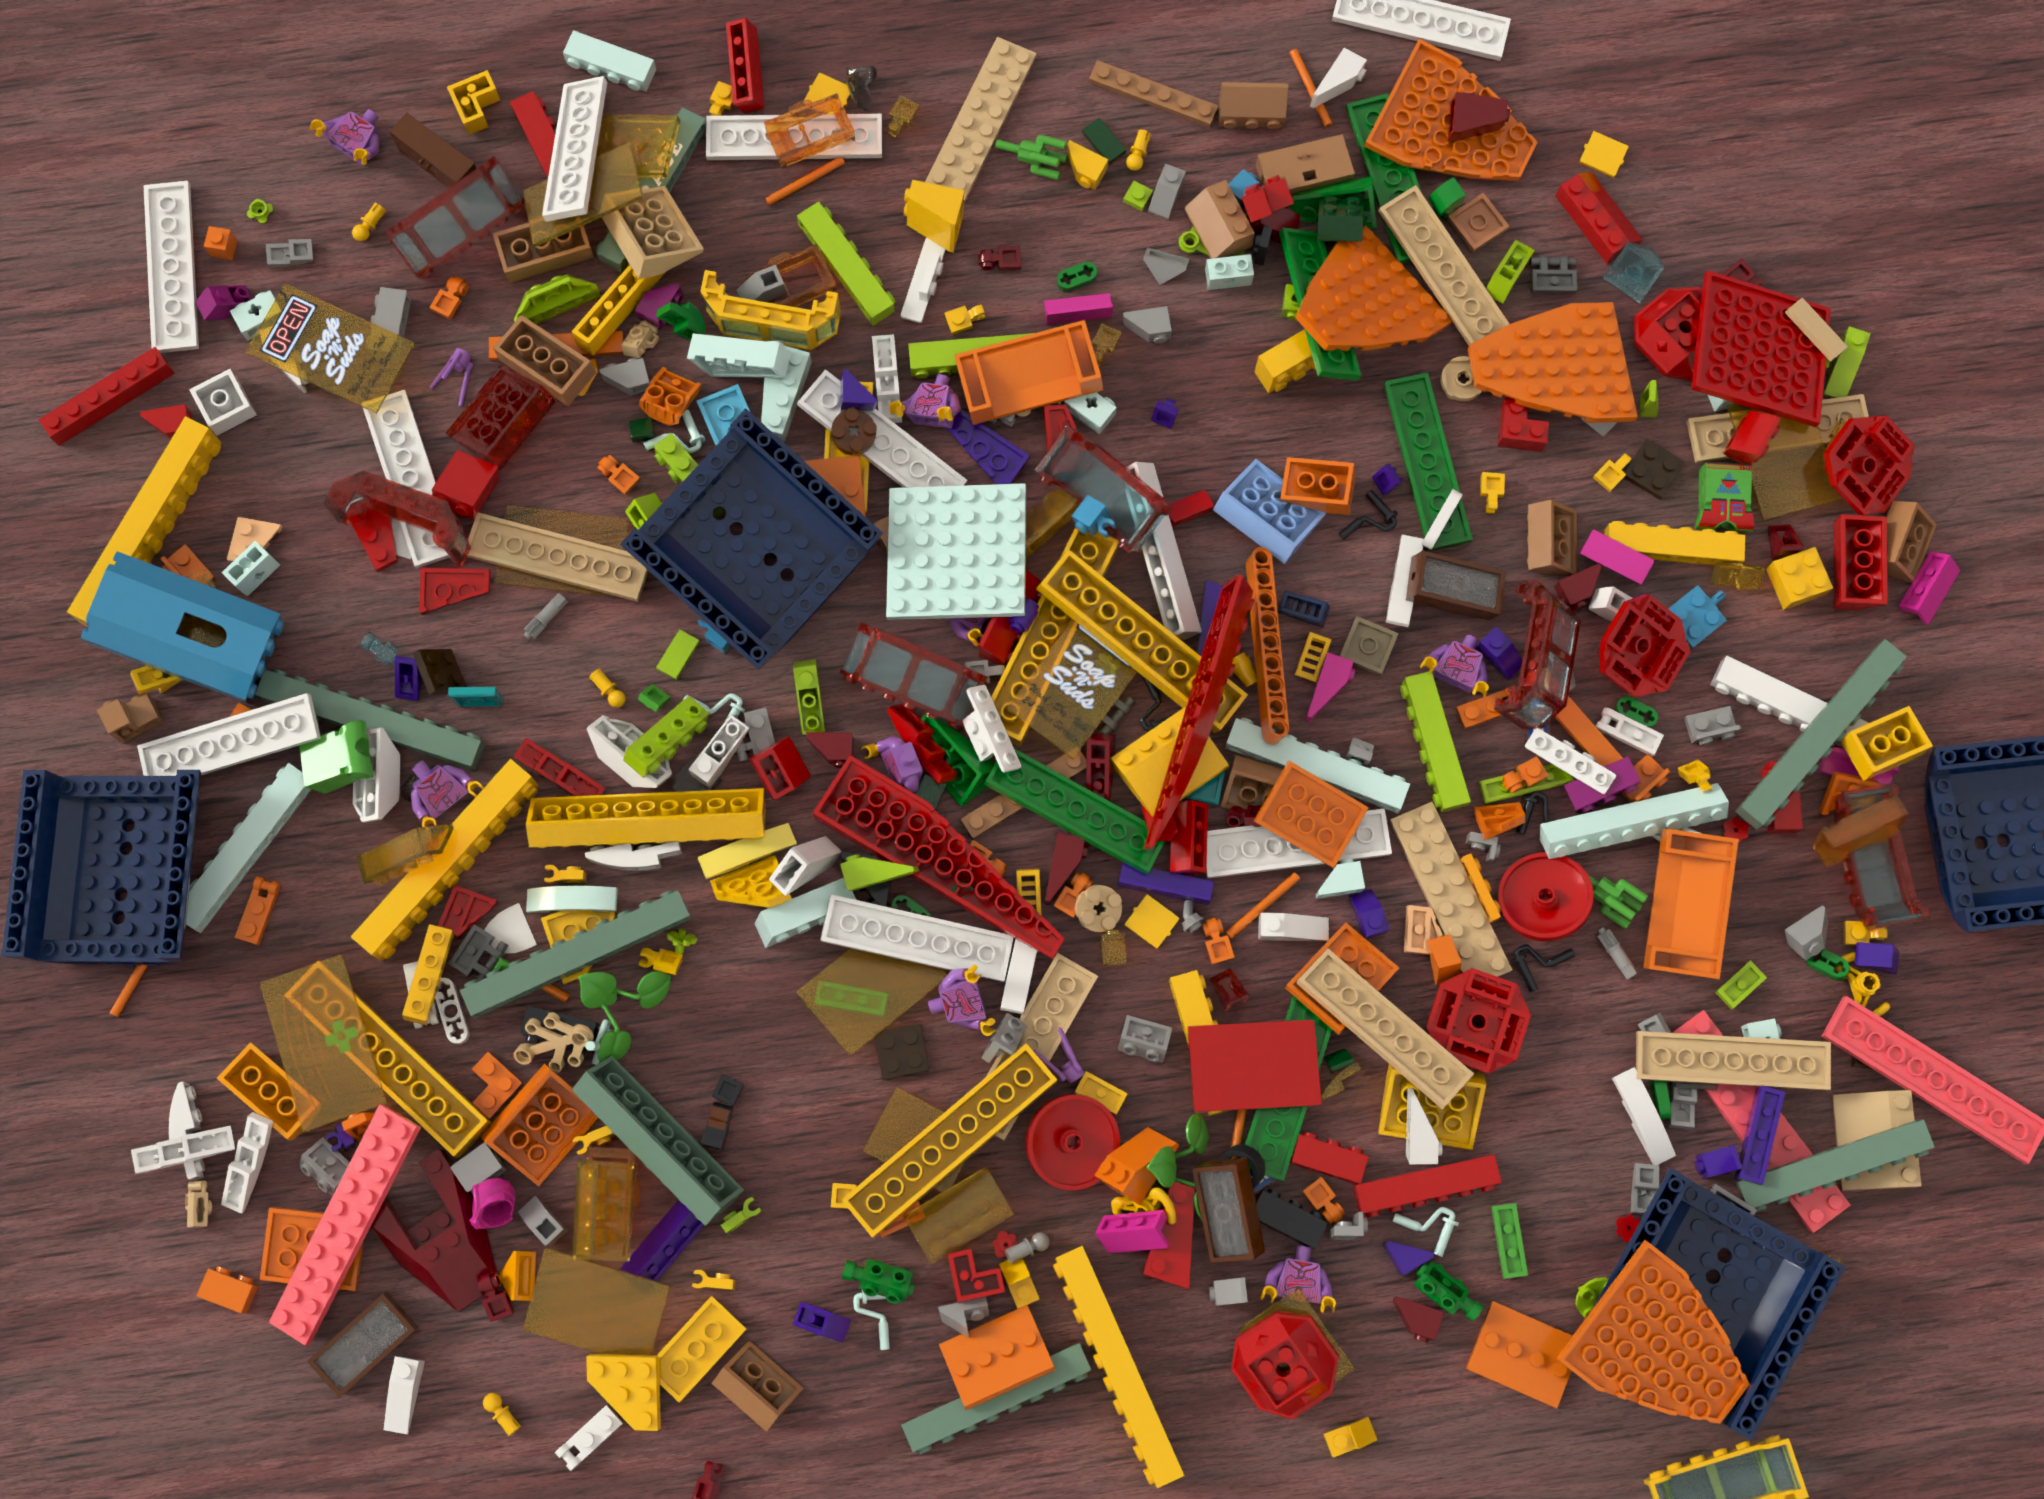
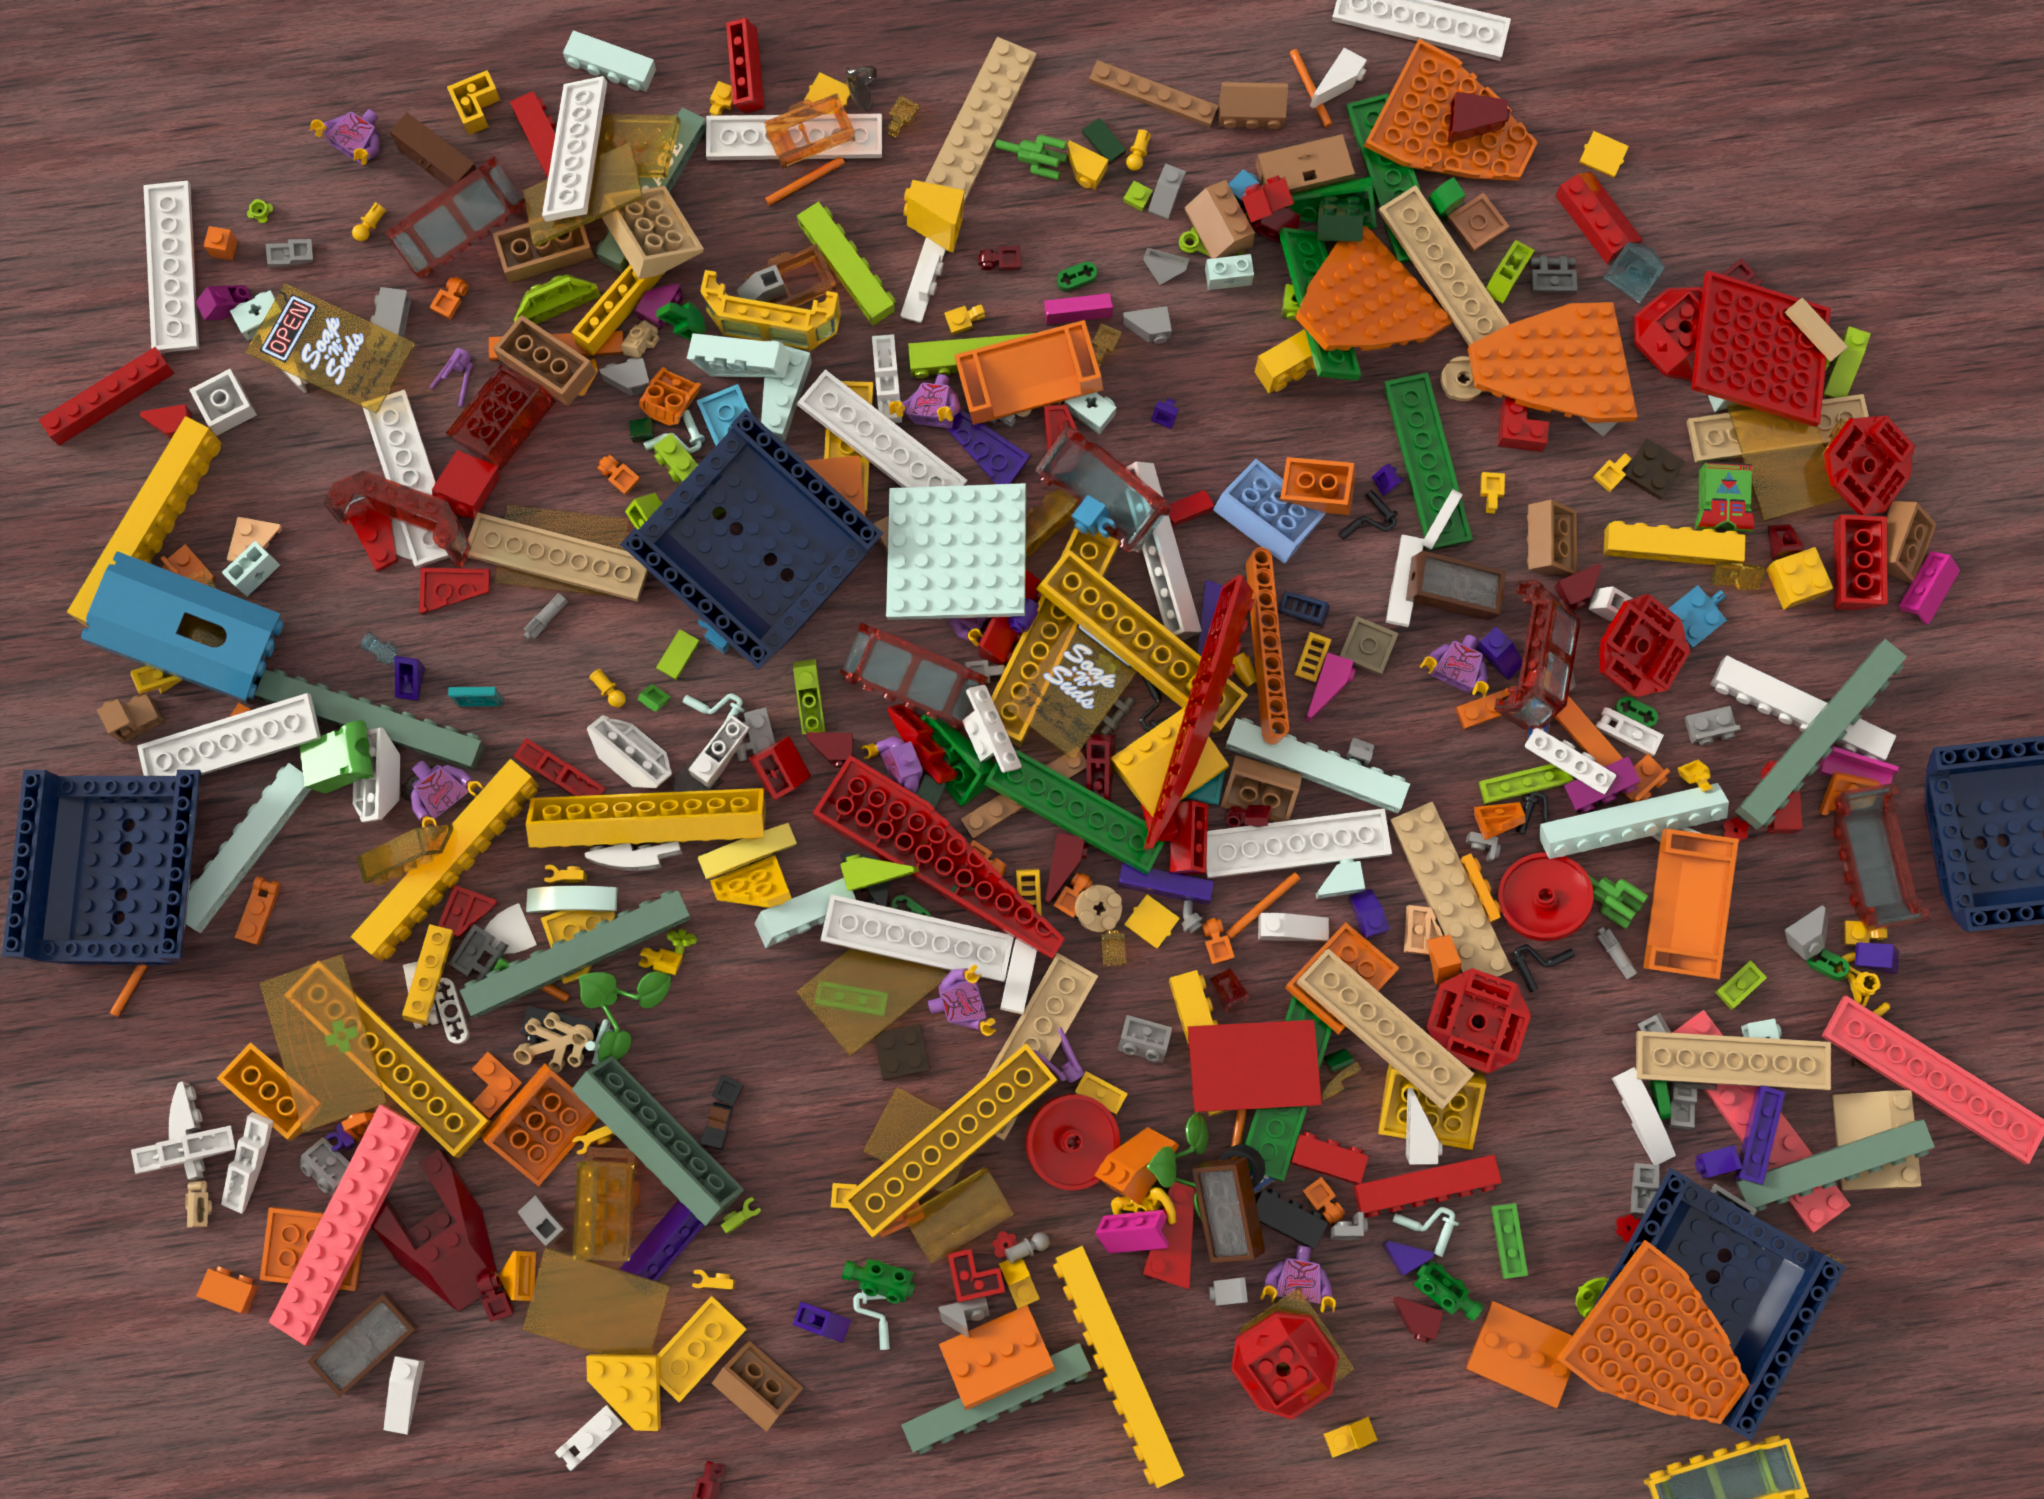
(438, 670): dark brown plate -> none
(478, 1166): light grey piece -> none
(492, 1203): dark pink helmet -> none
(493, 1403): yellow pin -> none
(666, 737): lime brick -> none
(804, 863): white slope -> none
(853, 444): reddish brown plate -> none
(855, 394): dark purple slope -> none
(1005, 1038): light grey bracket -> none
(1261, 245): black plate -> none
(1311, 814): orange plate -> none
(1435, 741): lime brick -> none
(1528, 772): orange plate -> none
(1617, 556): dark pink panel -> none
(1649, 400): lime slope -> none
(1751, 437): red slope -> none
(1859, 830): clear orange piece -> none
(1886, 743): yellow brick -> none

